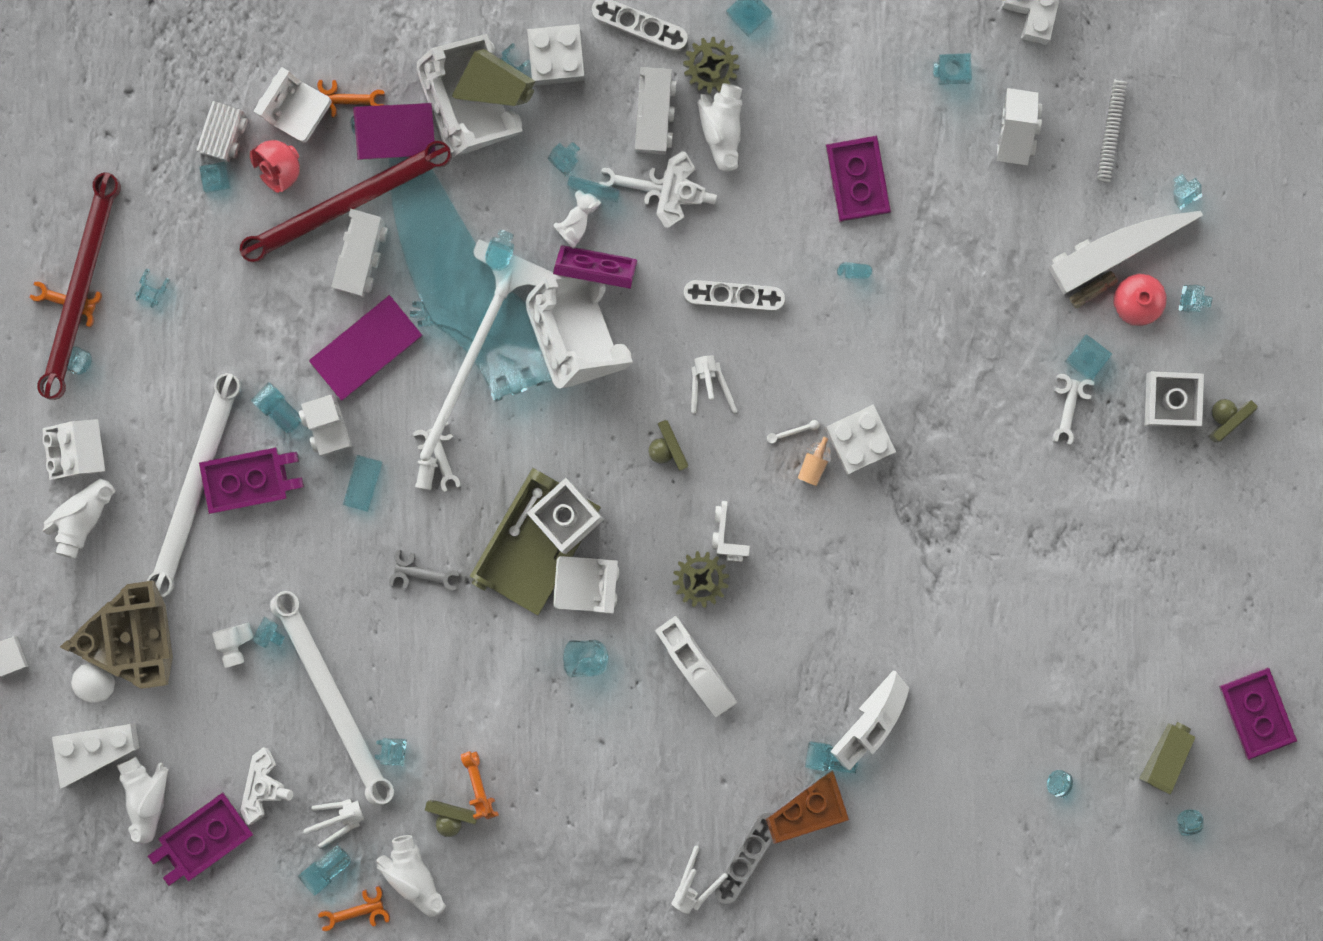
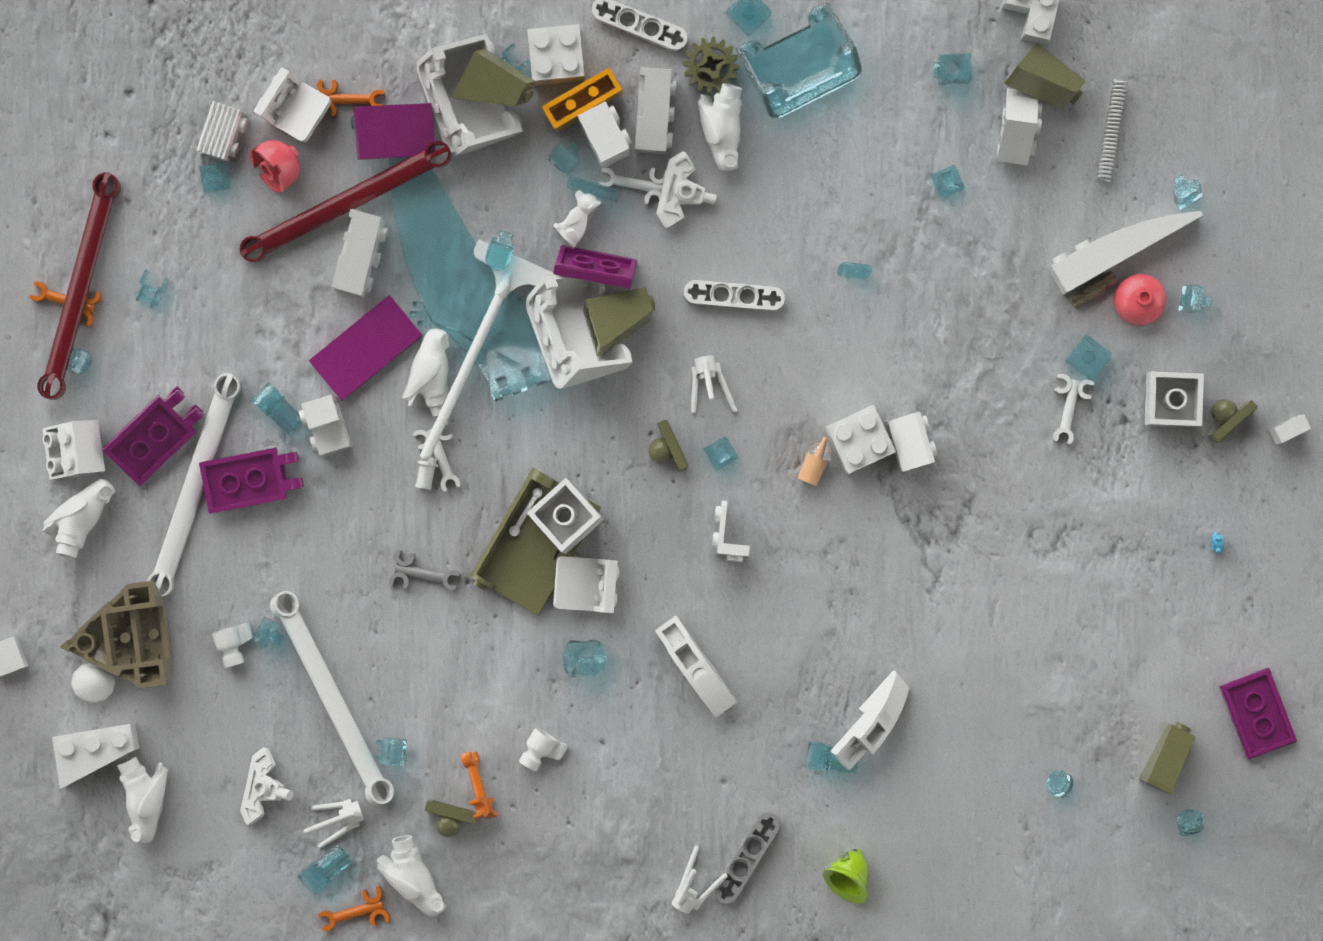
(152, 436): none -> magenta tile
(202, 839): magenta tile -> none
(362, 483): clear light blue tile -> none
(430, 372): none -> white animal
(541, 745): none -> white piece
(594, 91): none -> light orange brick
(604, 135): none -> white brick
(617, 317): none -> olive slope
(690, 571): olive gear -> none
(720, 453): none -> clear light blue tile
(772, 438): white hinge -> none
(802, 63): none -> clear light blue windscreen
(809, 811): dark orange wing -> none
(849, 876): none -> lime piece
(858, 178): magenta tile -> none
(911, 441): none -> white slope
(947, 181): none -> clear light blue tile
(1046, 78): none -> olive slope
(1217, 542): none -> medium azure piece
(1289, 429): none -> white piece

